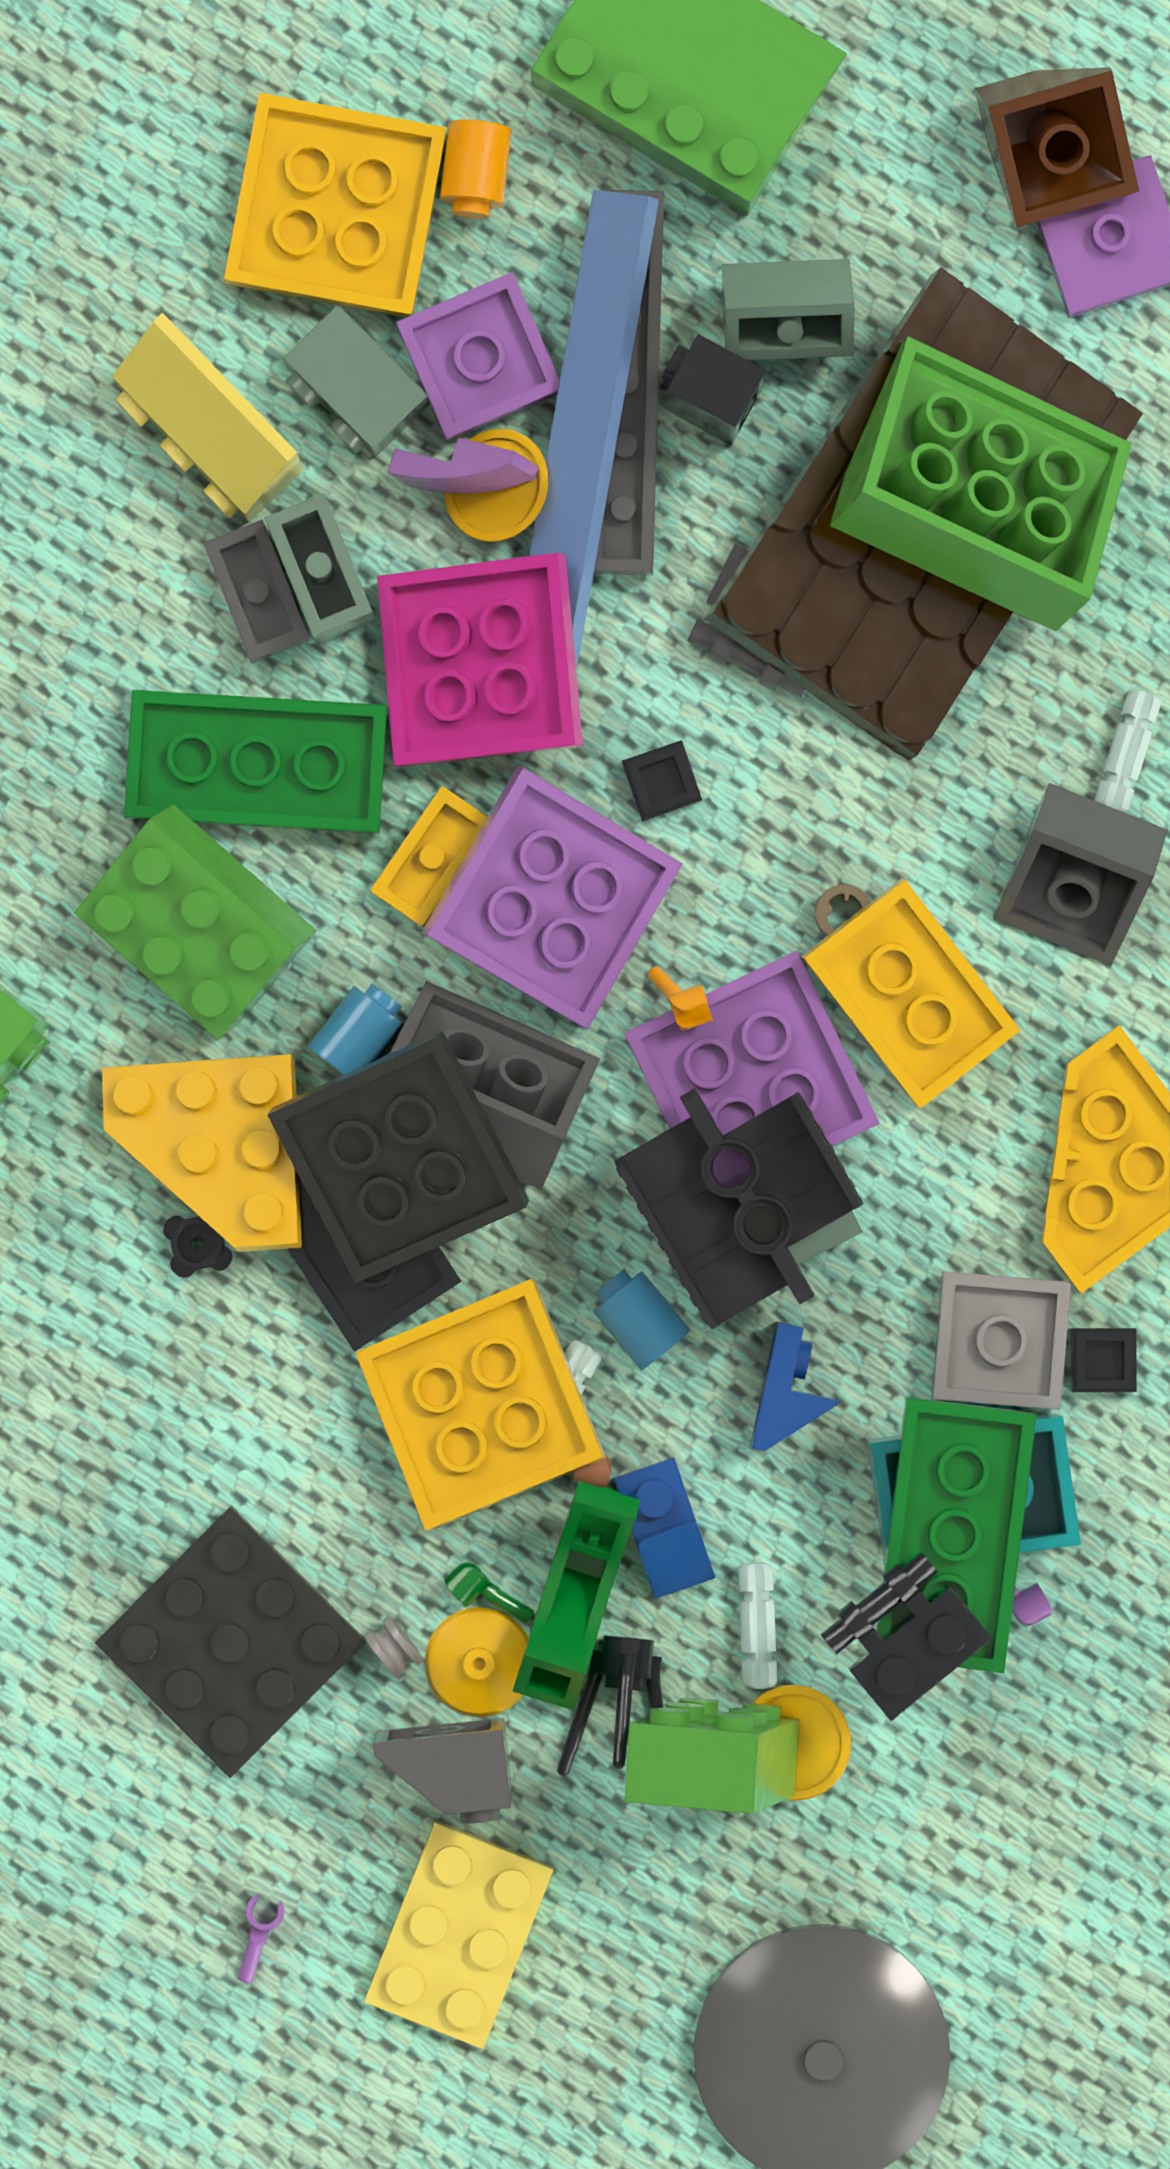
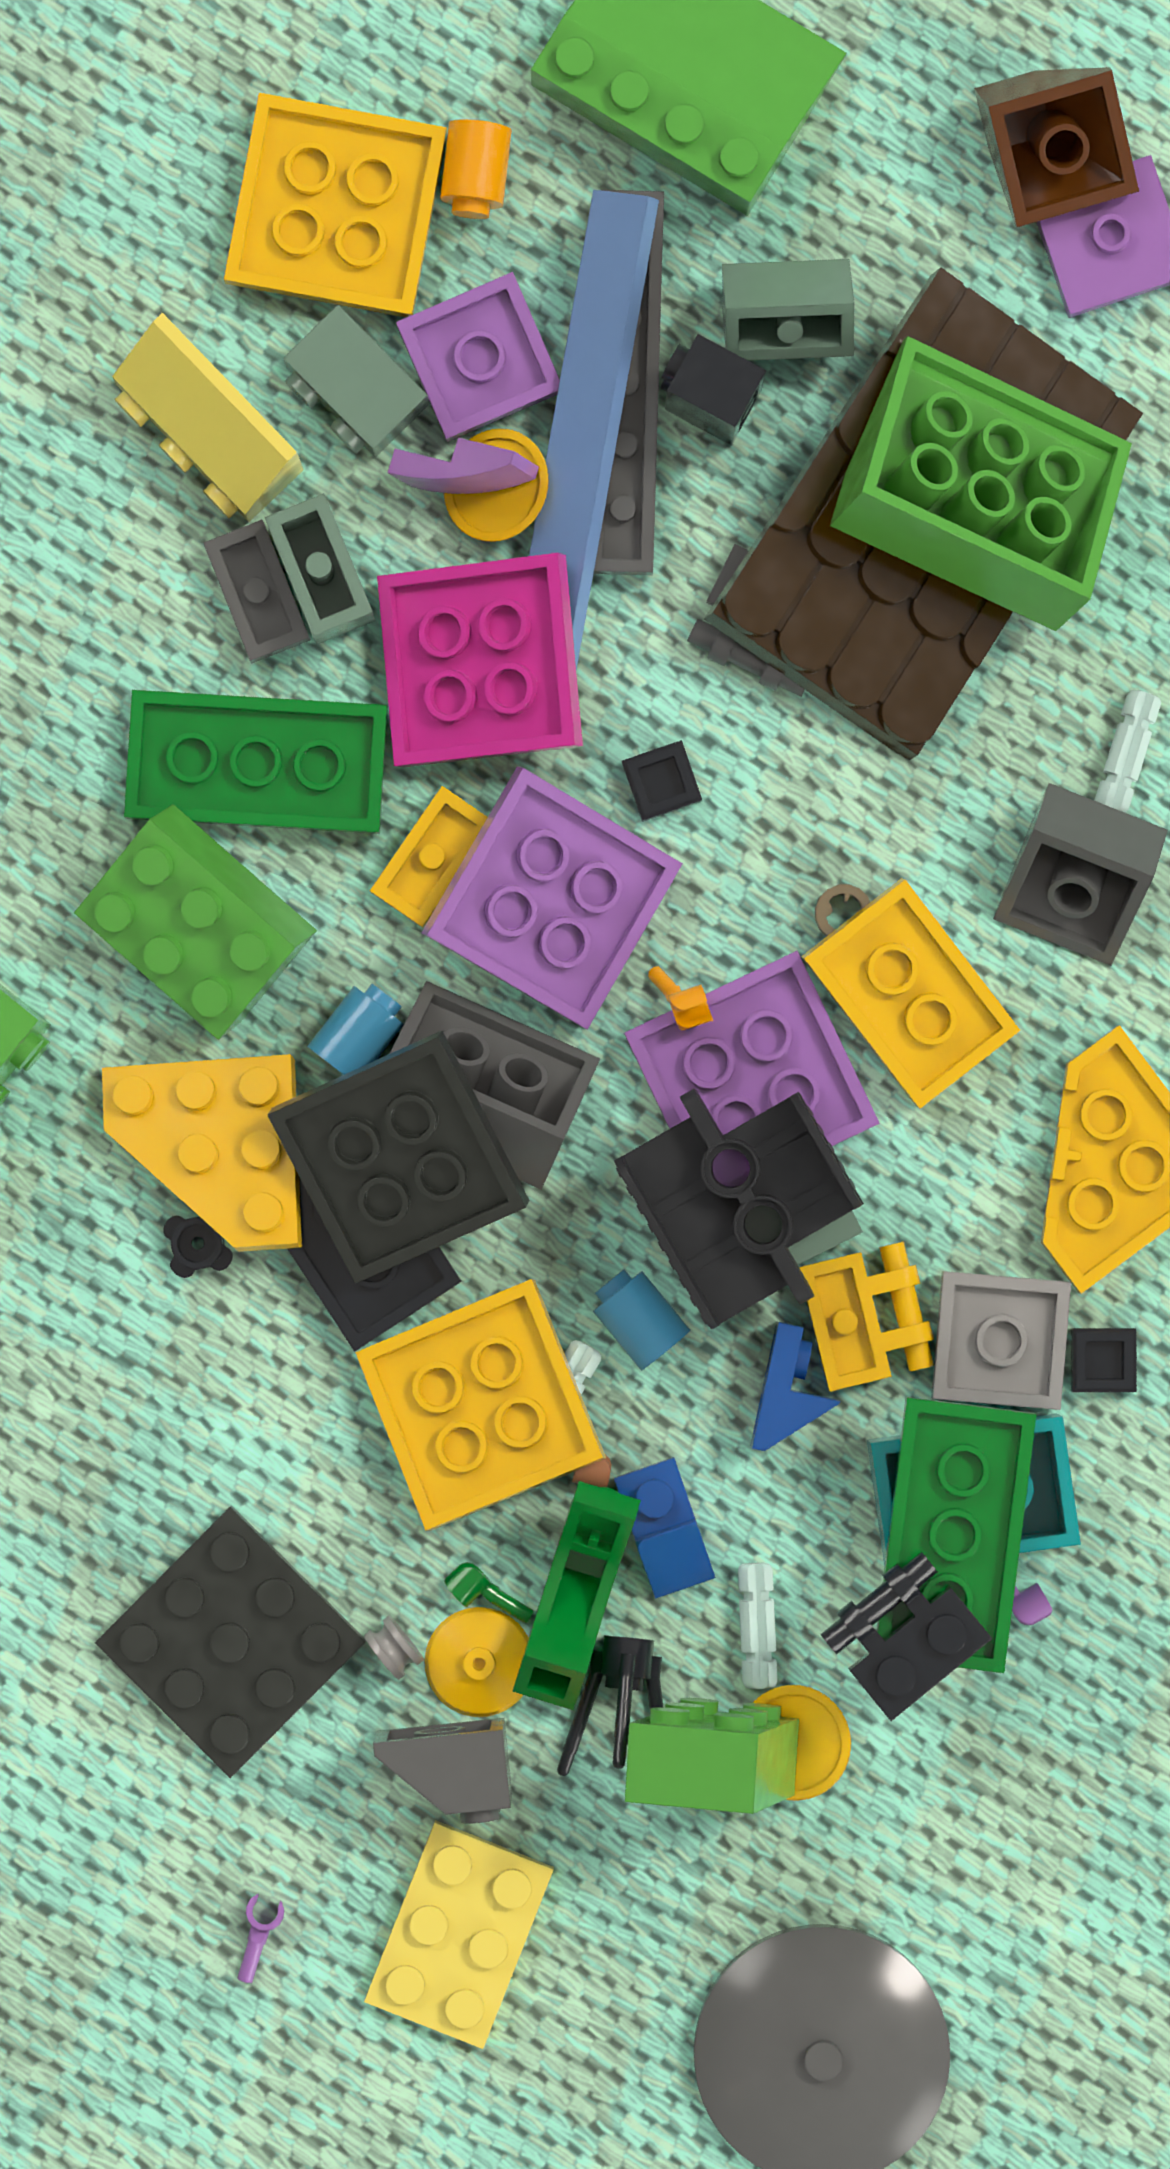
(847, 1322): none -> yellow plate

